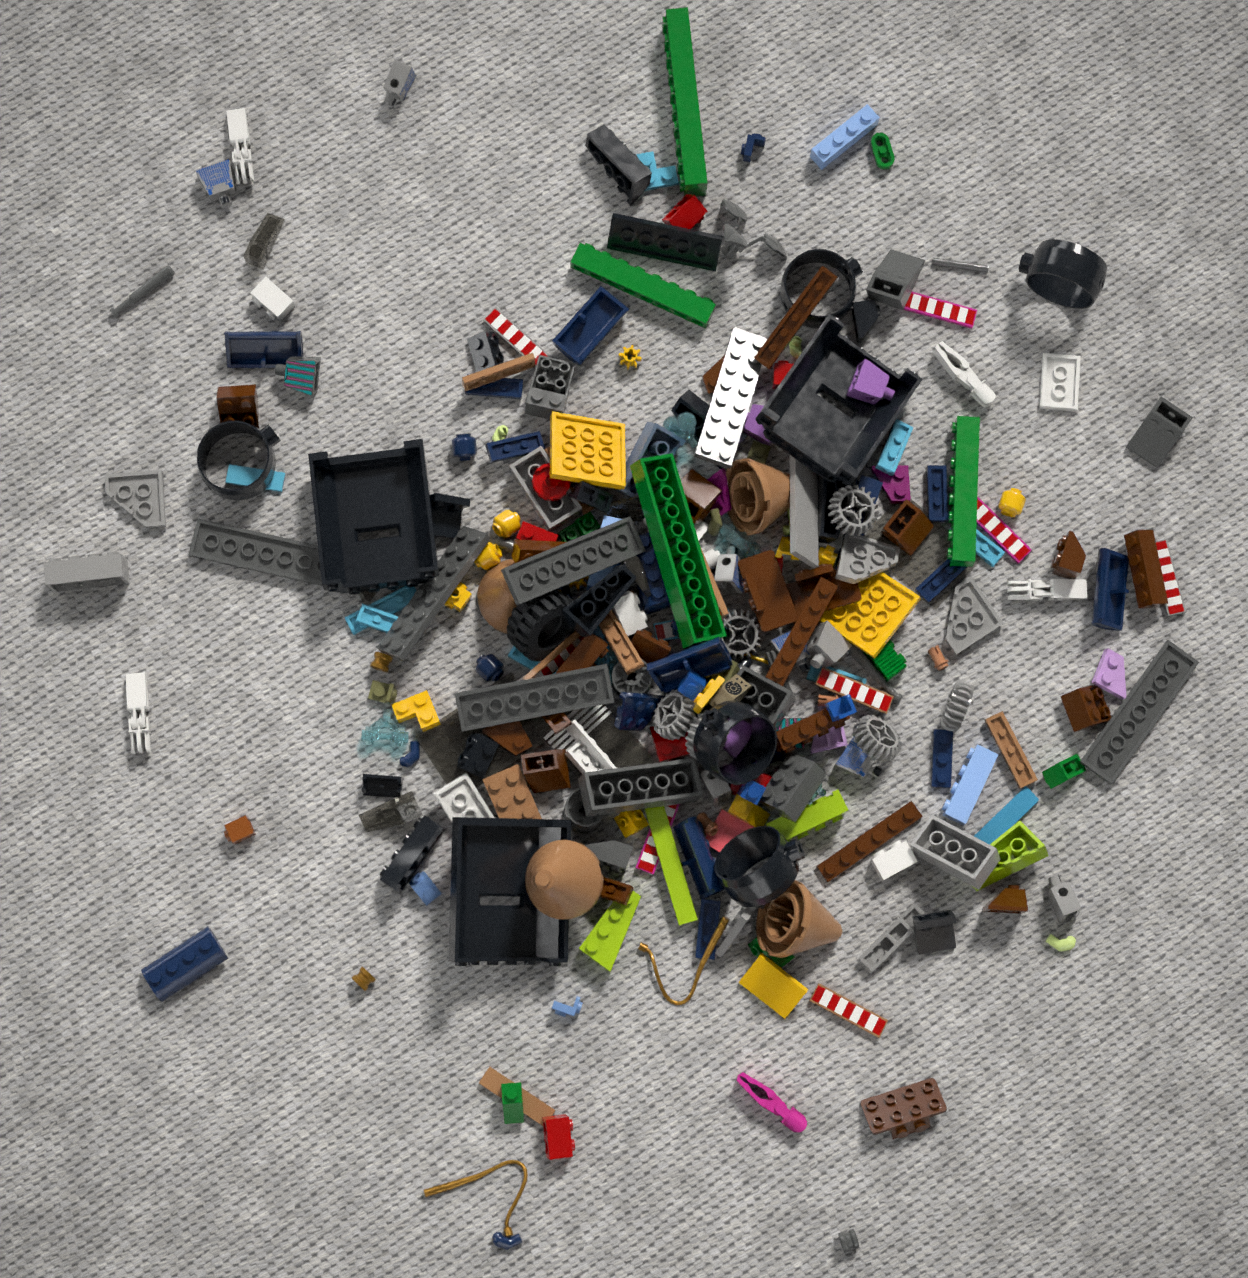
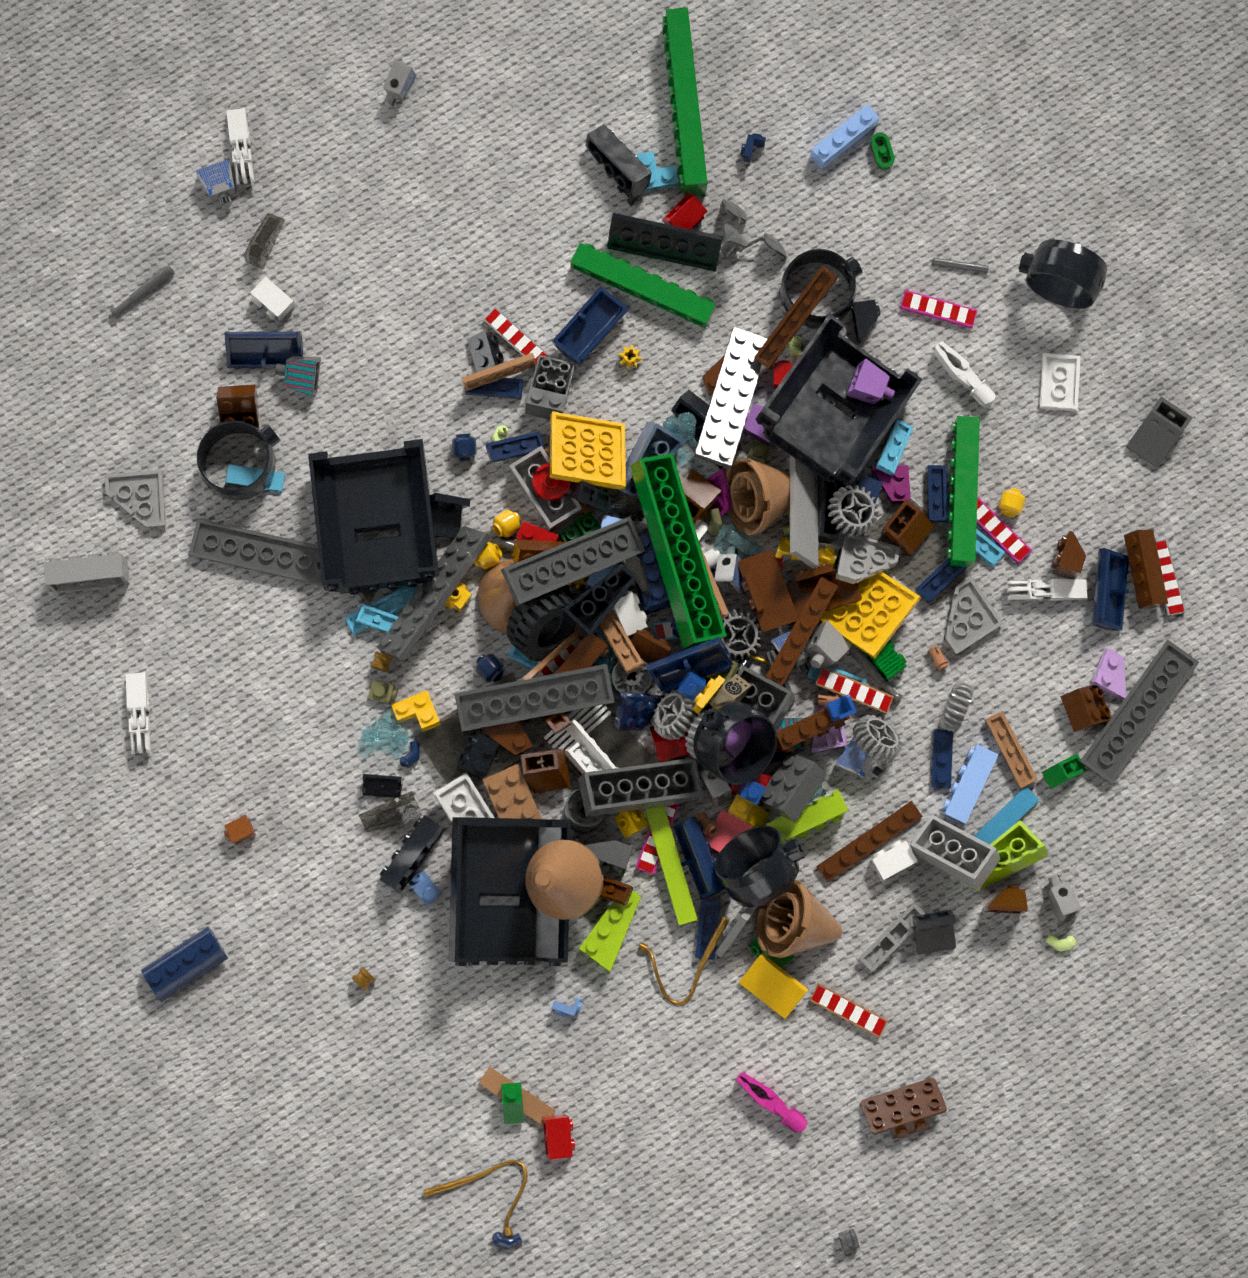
(895, 279): dark grey slope -> none

